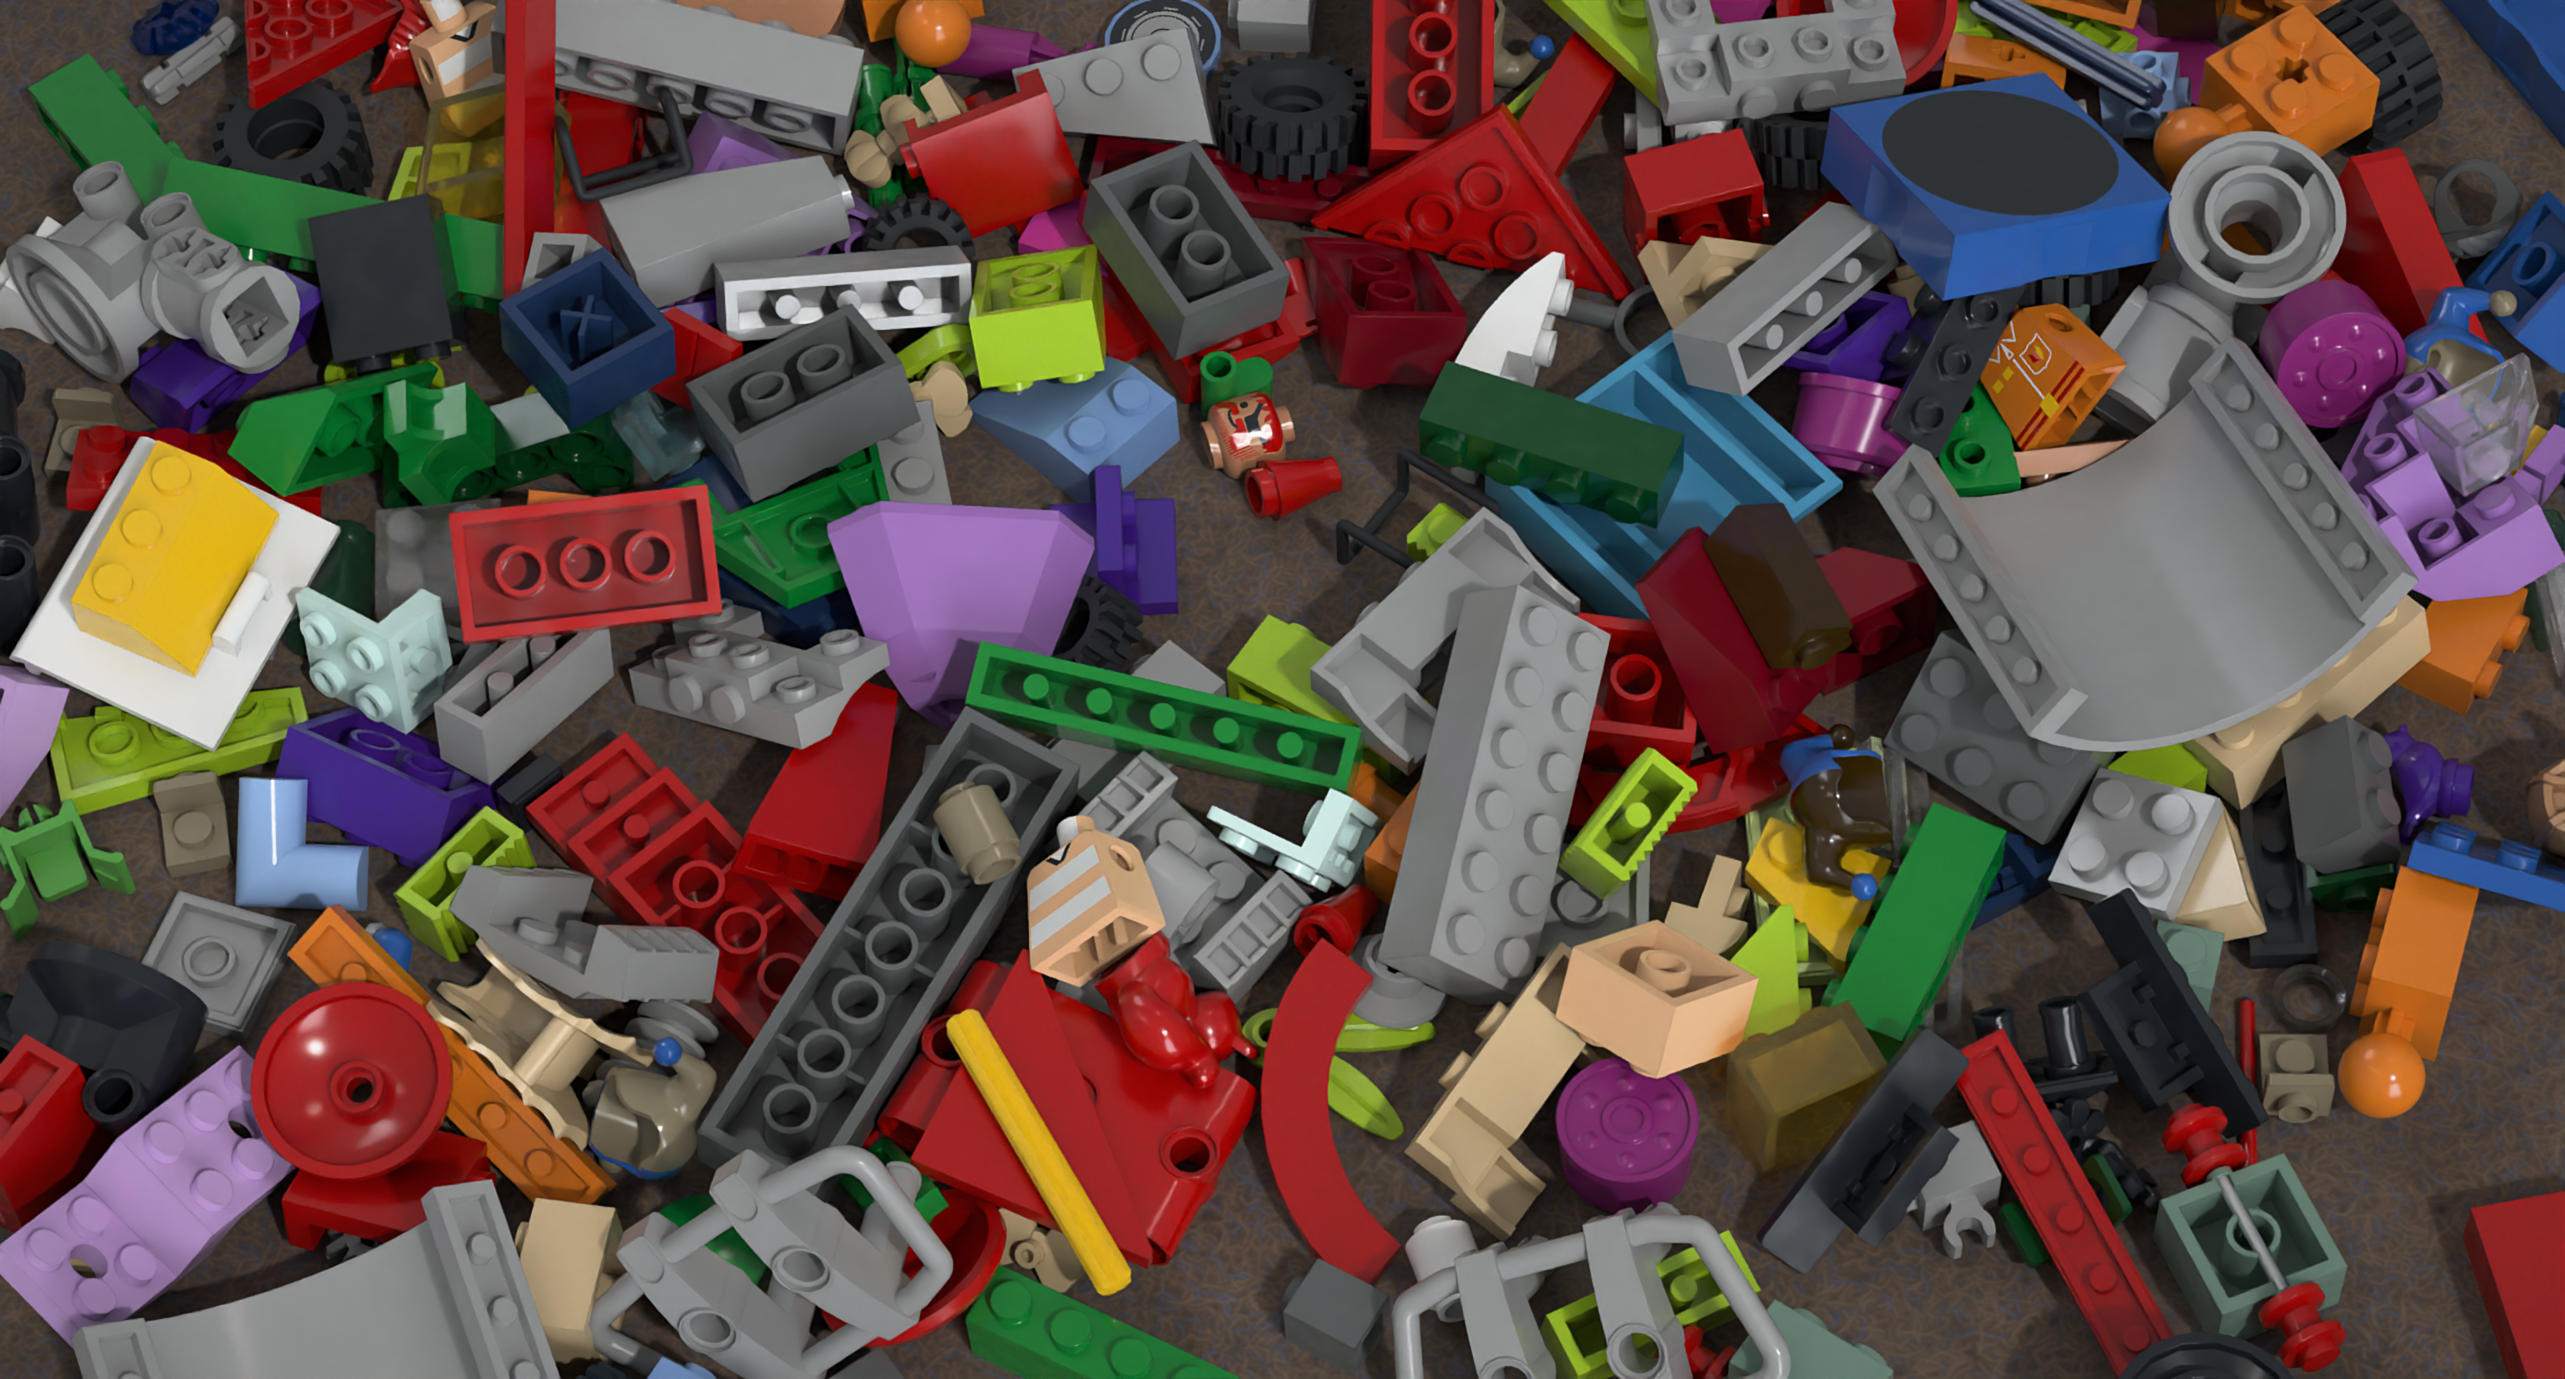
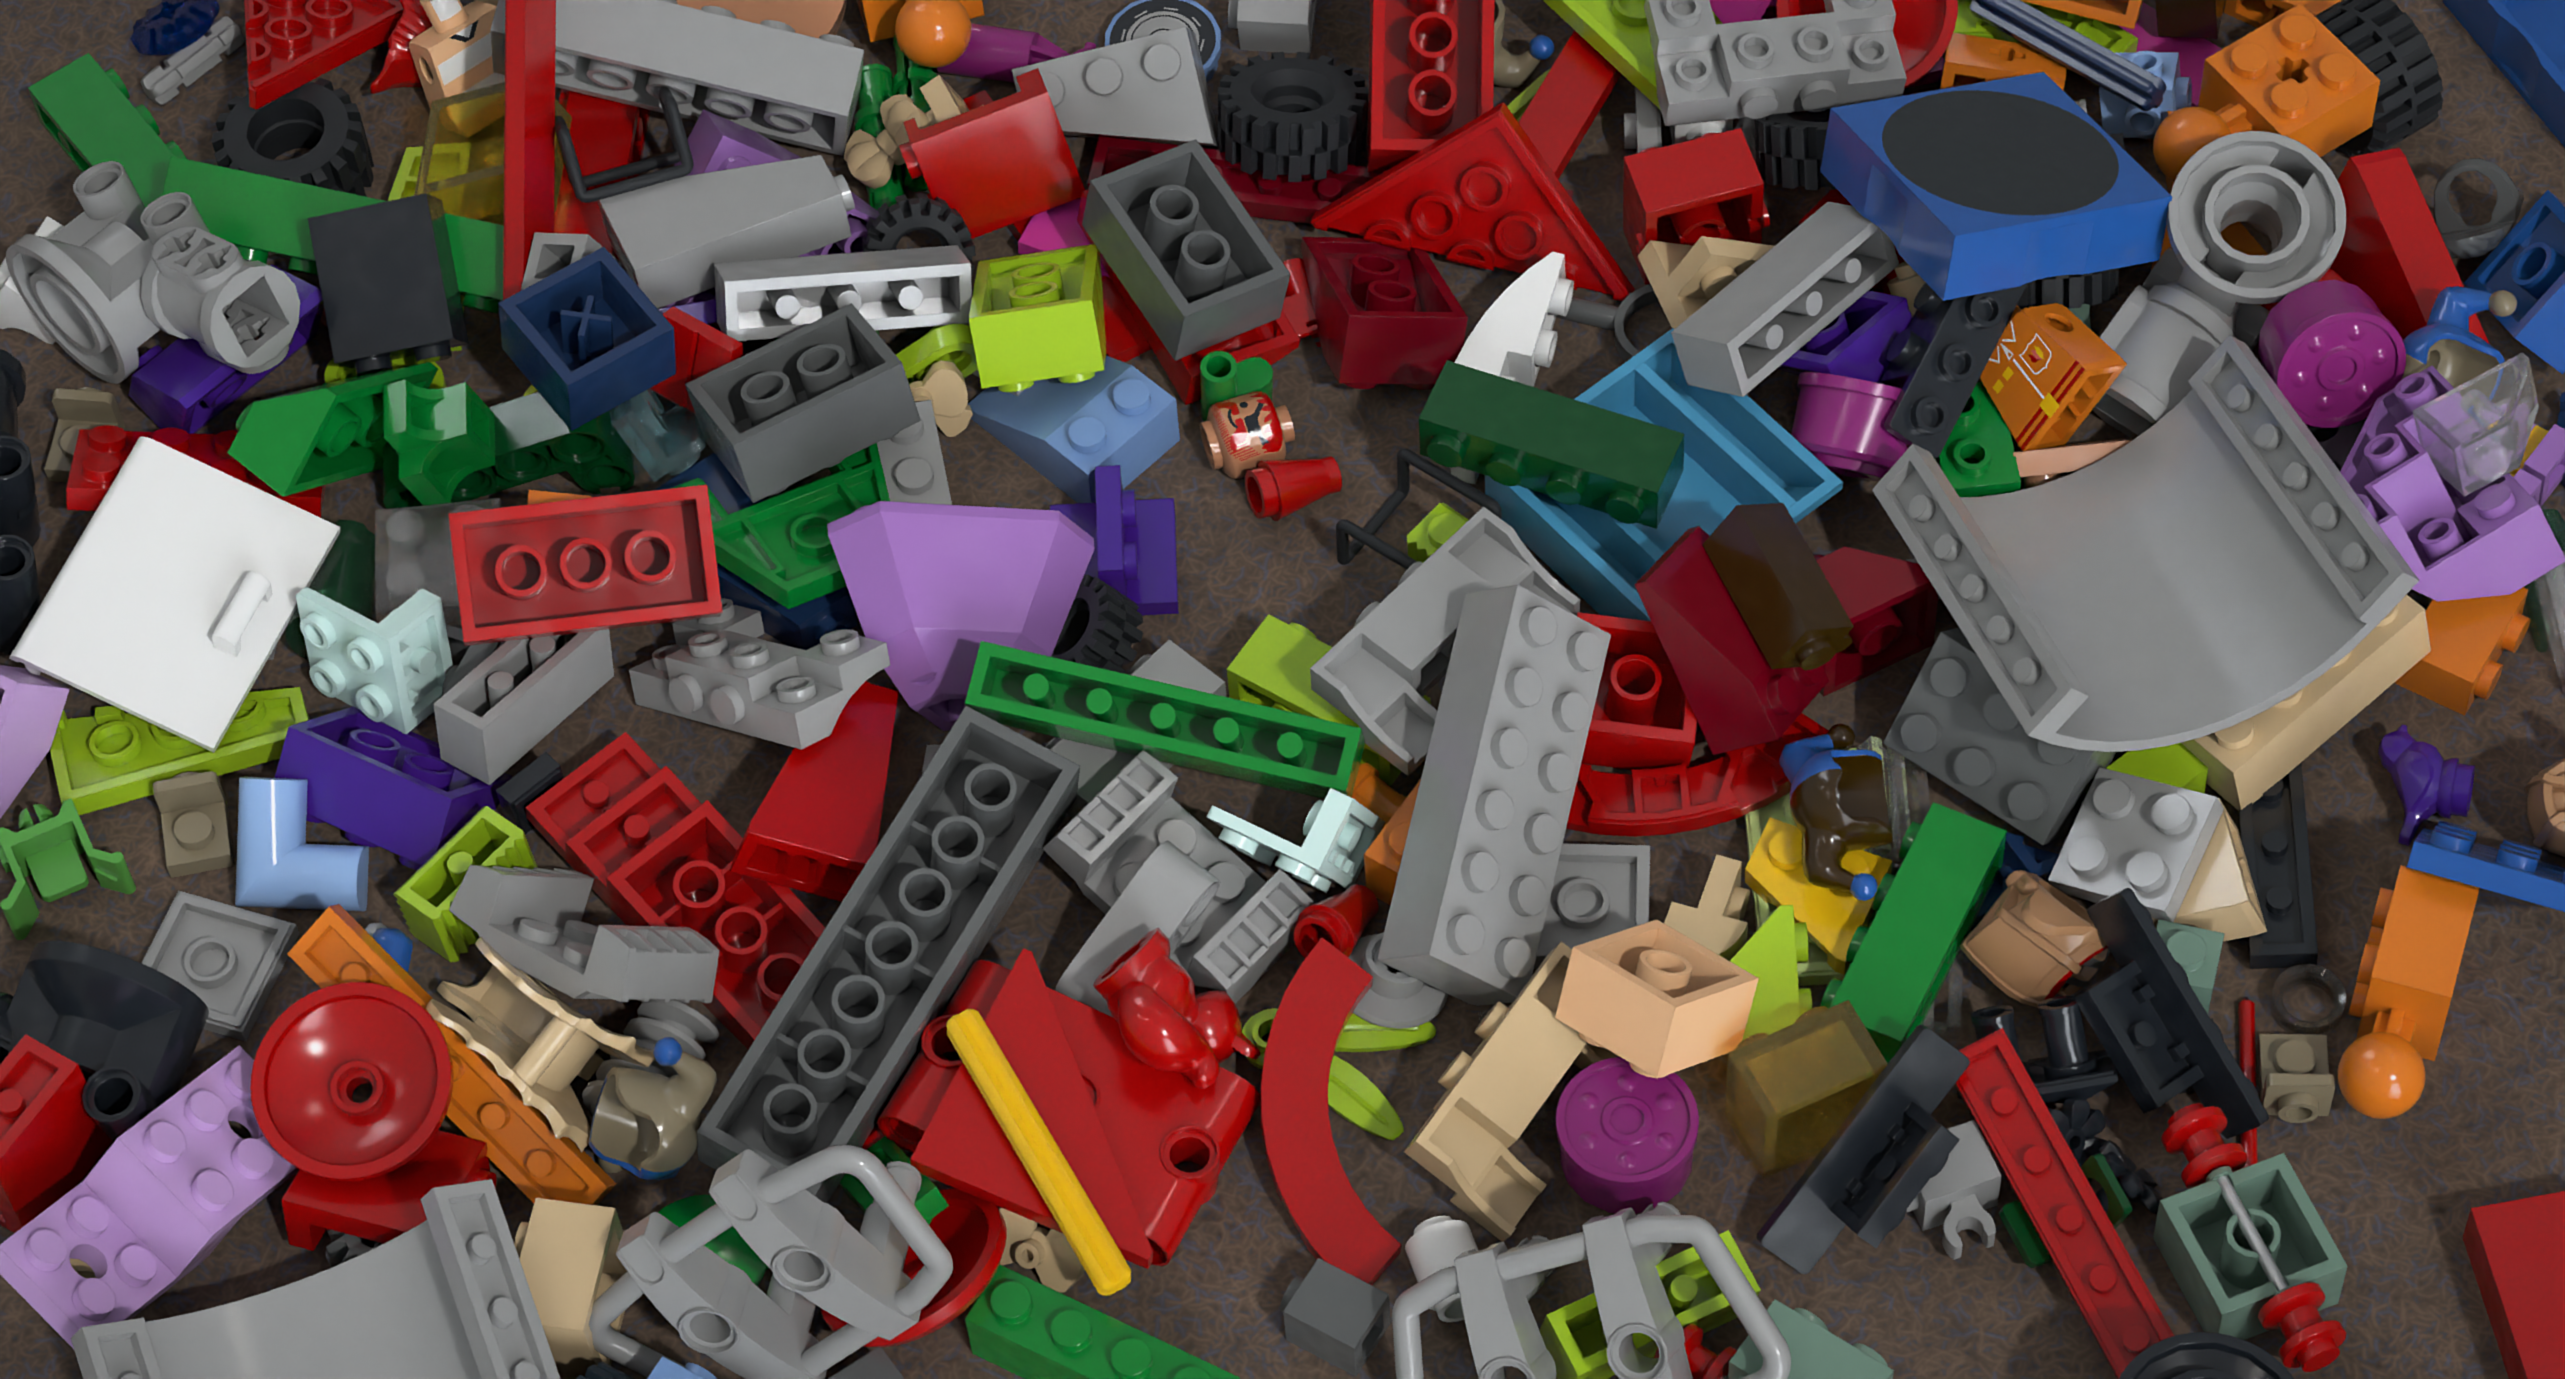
(173, 560): yellow slope -> none
(977, 832): dark tan brick -> none
(1088, 903): light nougat torso -> none
(1628, 824): lime brick -> none
(2036, 942): none -> medium nougat piece
(2342, 798): dark grey slope -> none
(2351, 890): dark green bracket -> none

